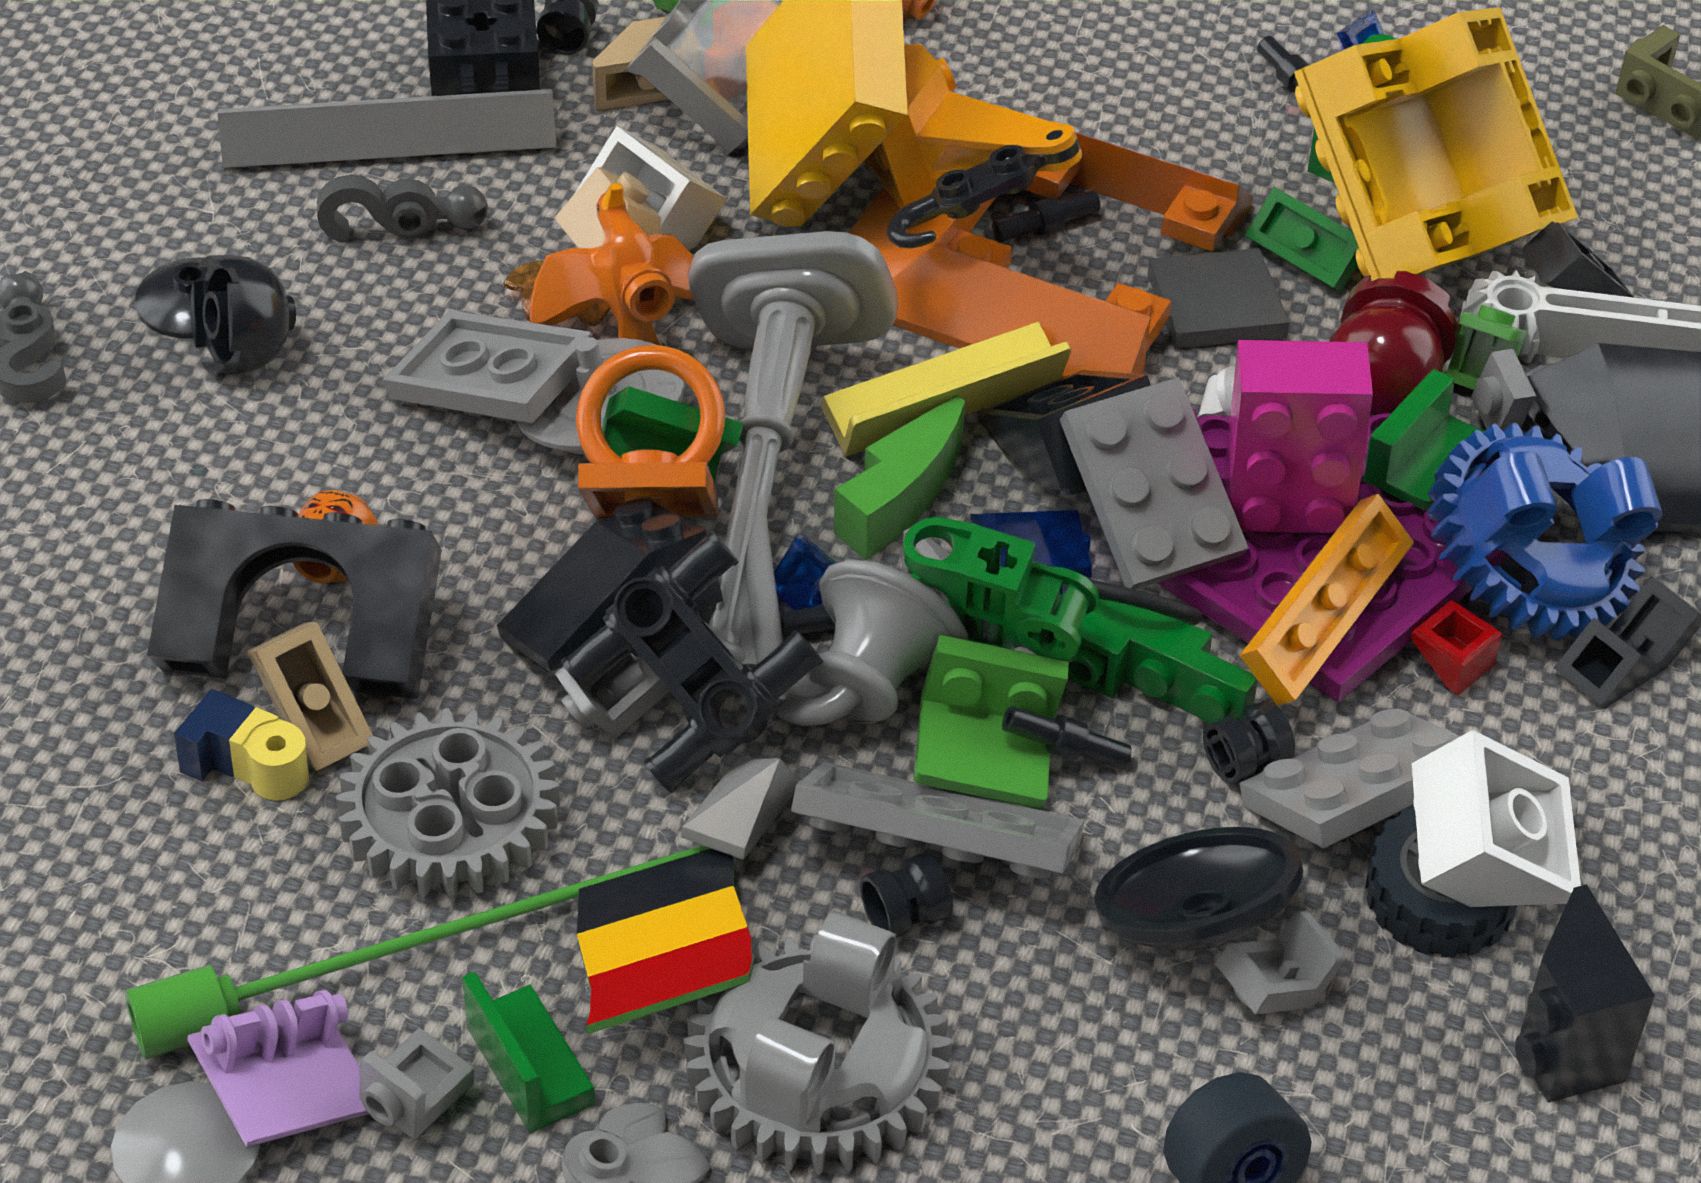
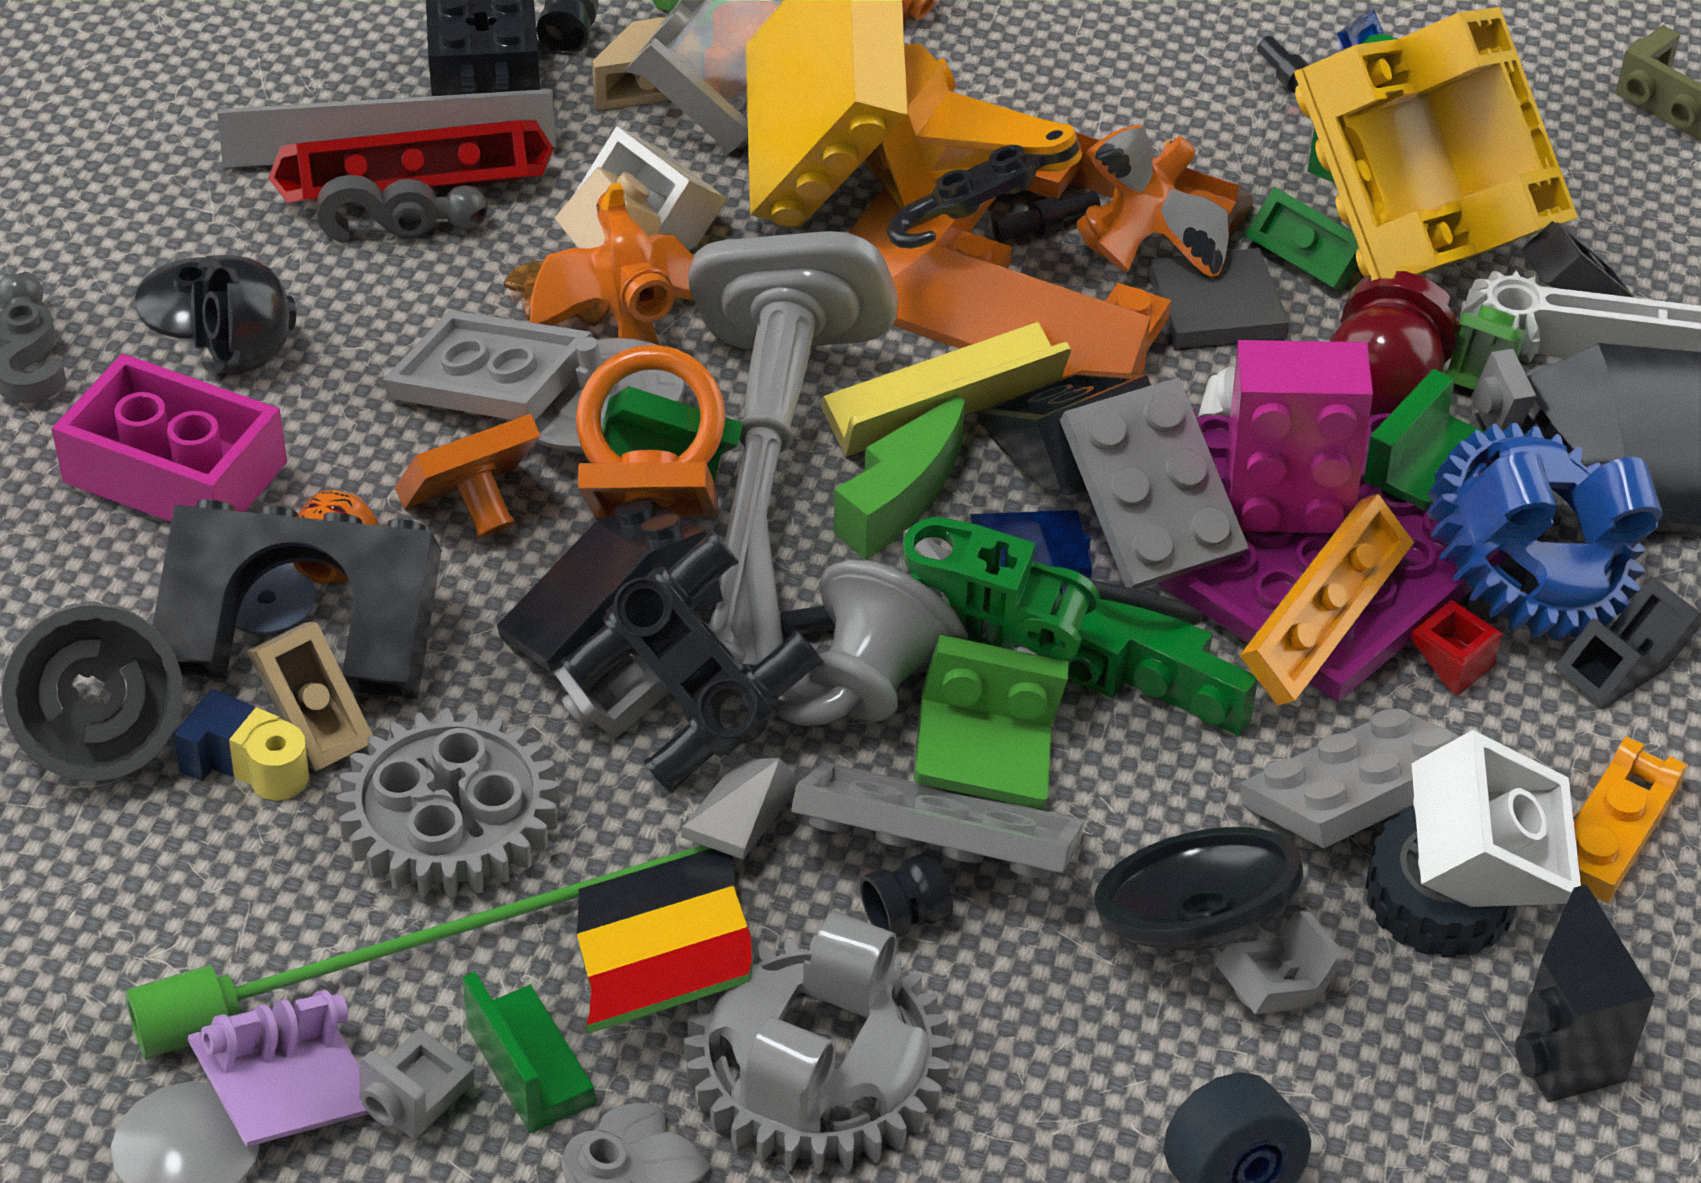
(96, 643): none -> dark grey piece
(168, 440): none -> dark pink brick
(276, 602): none -> sand blue piece
(434, 156): none -> red brick
(471, 468): none -> orange tile
(800, 573): clear blue slope -> none
(1066, 737): black bar -> none
(1150, 203): none -> animal
(1248, 742): black wheel -> none
(1623, 815): none -> light orange plate

